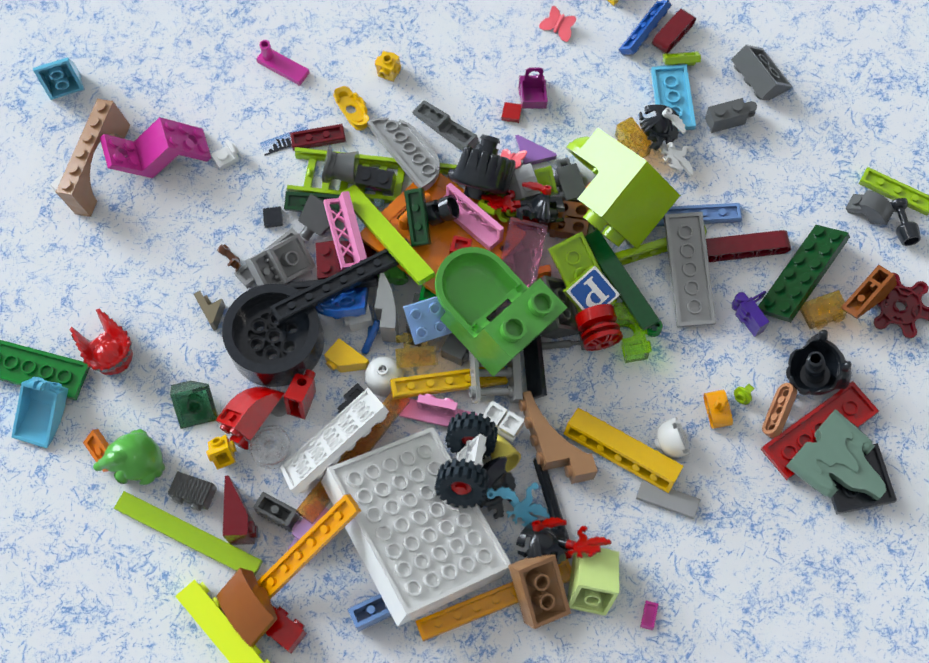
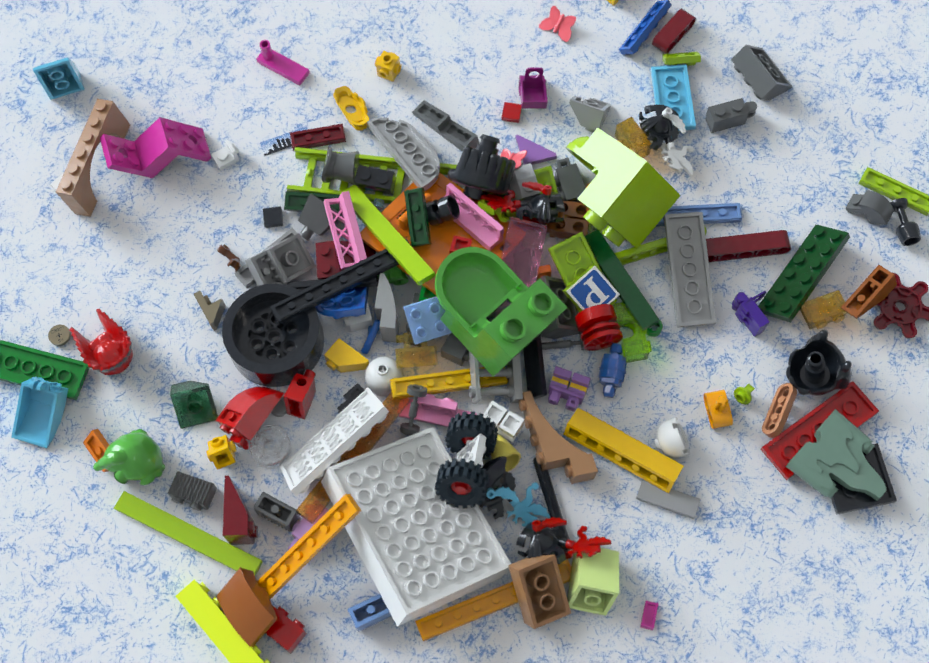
(59, 335): none -> dark tan piece
(416, 391): none -> dark grey wheel
(559, 388): none -> medium lavender hips
(590, 112): none -> light grey slope
(612, 370): none -> blue piece

